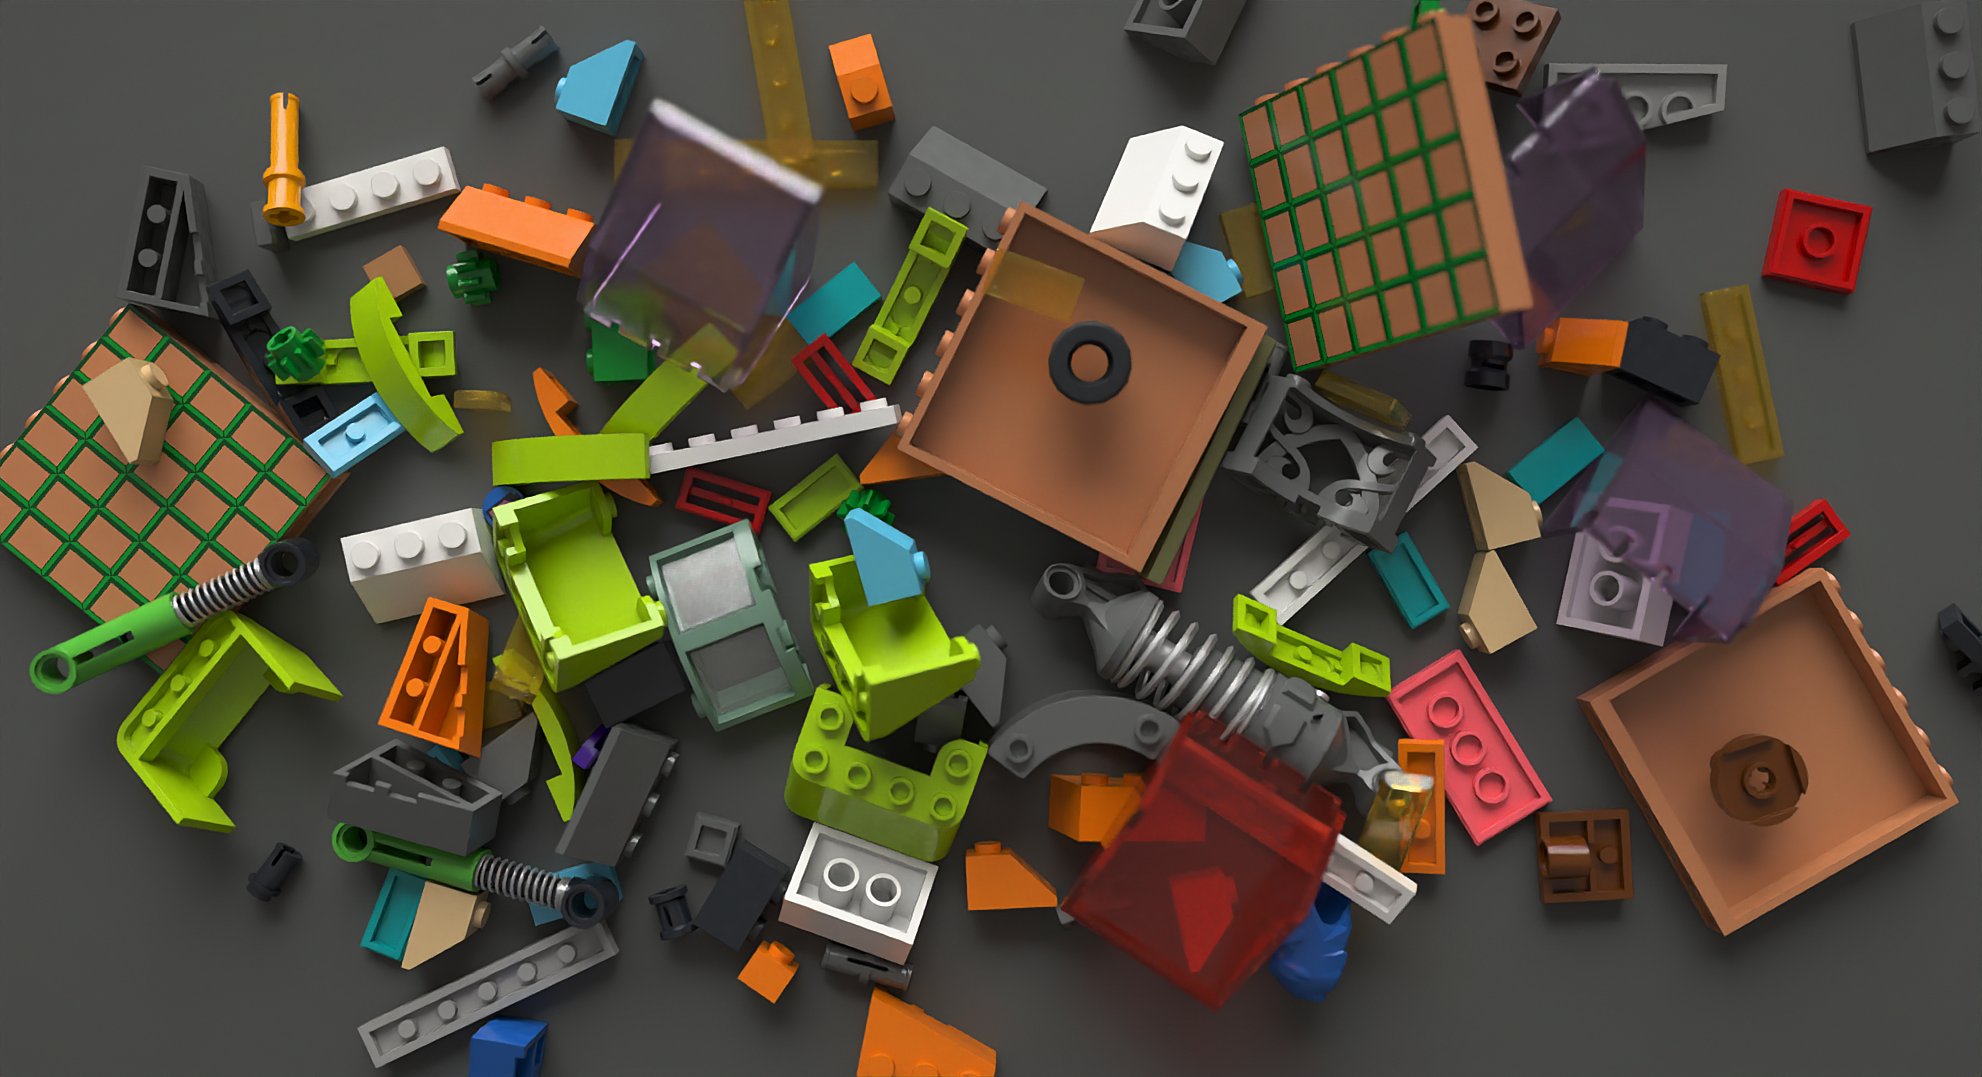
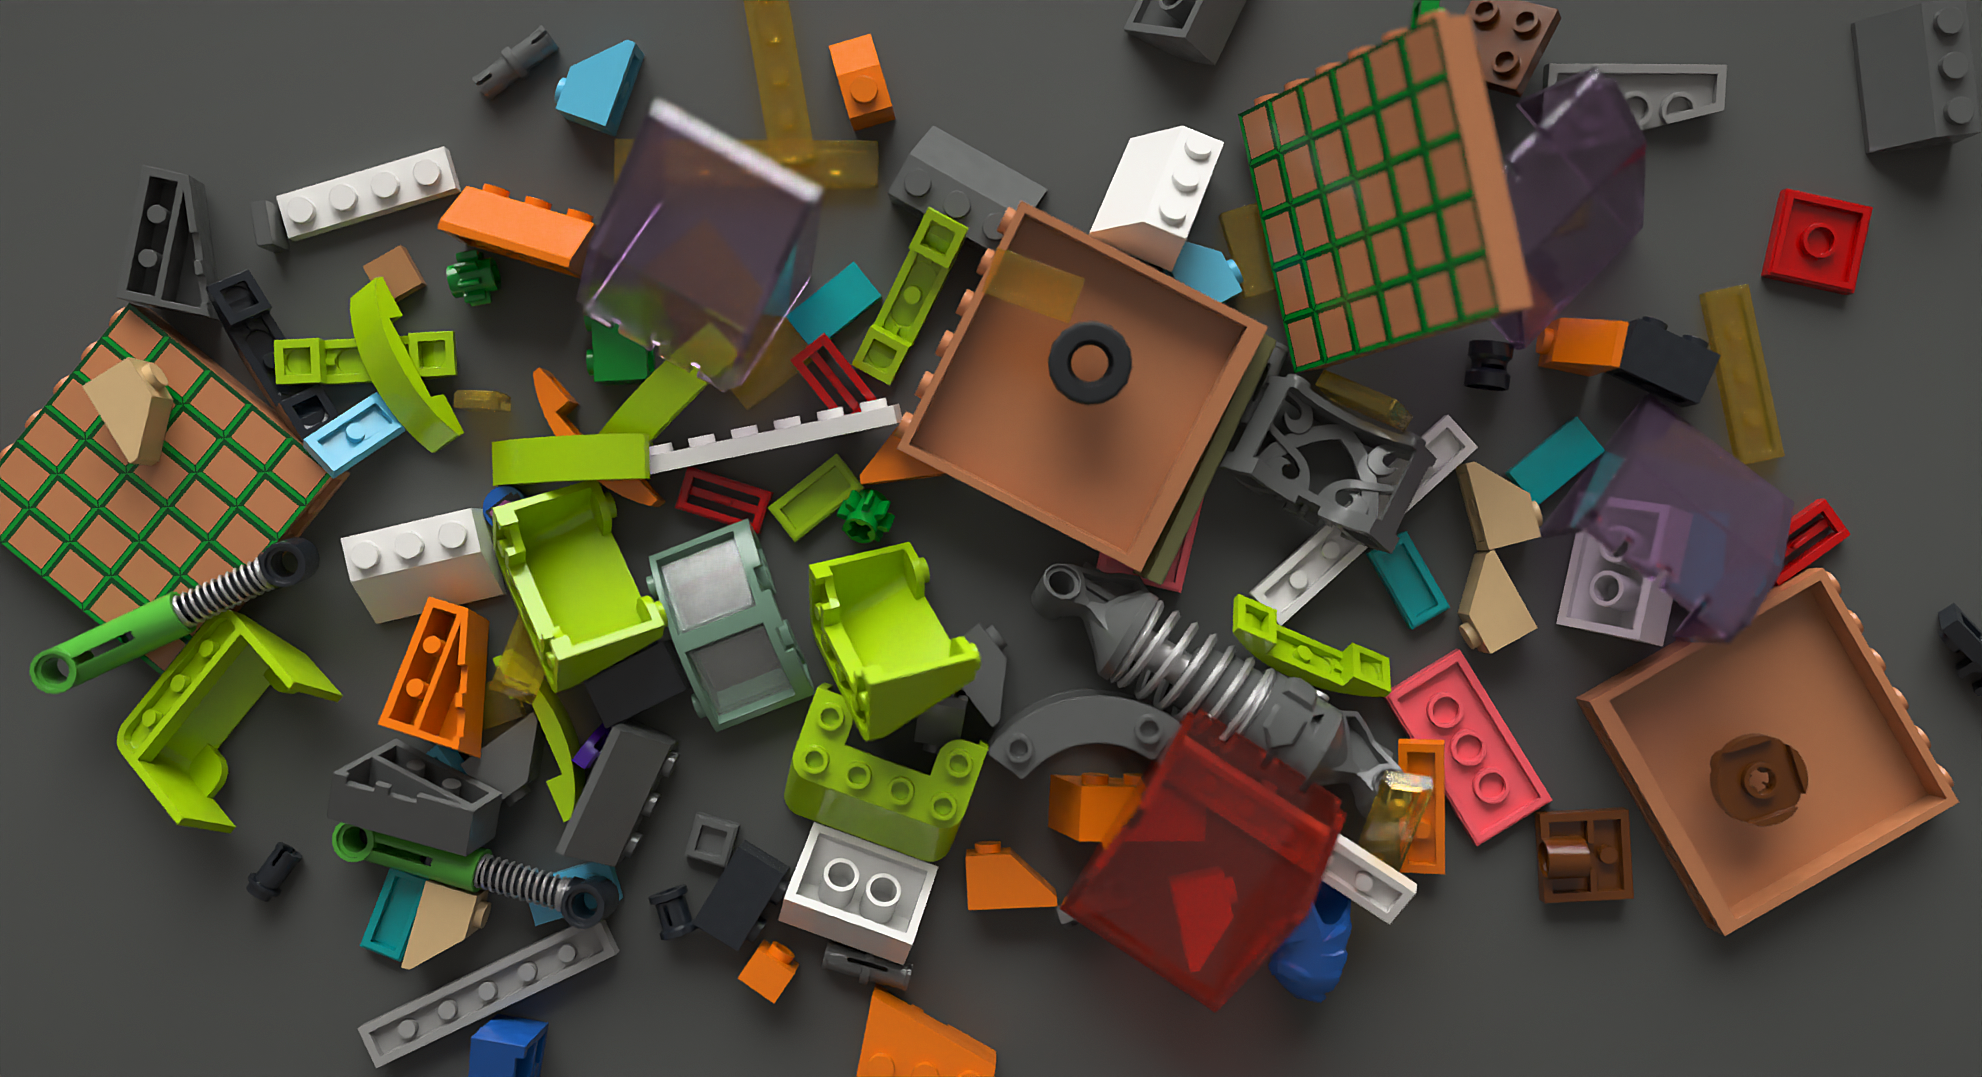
(283, 176): light orange pin -> none
(296, 354): green gear -> none
(885, 559): medium azure slope -> none

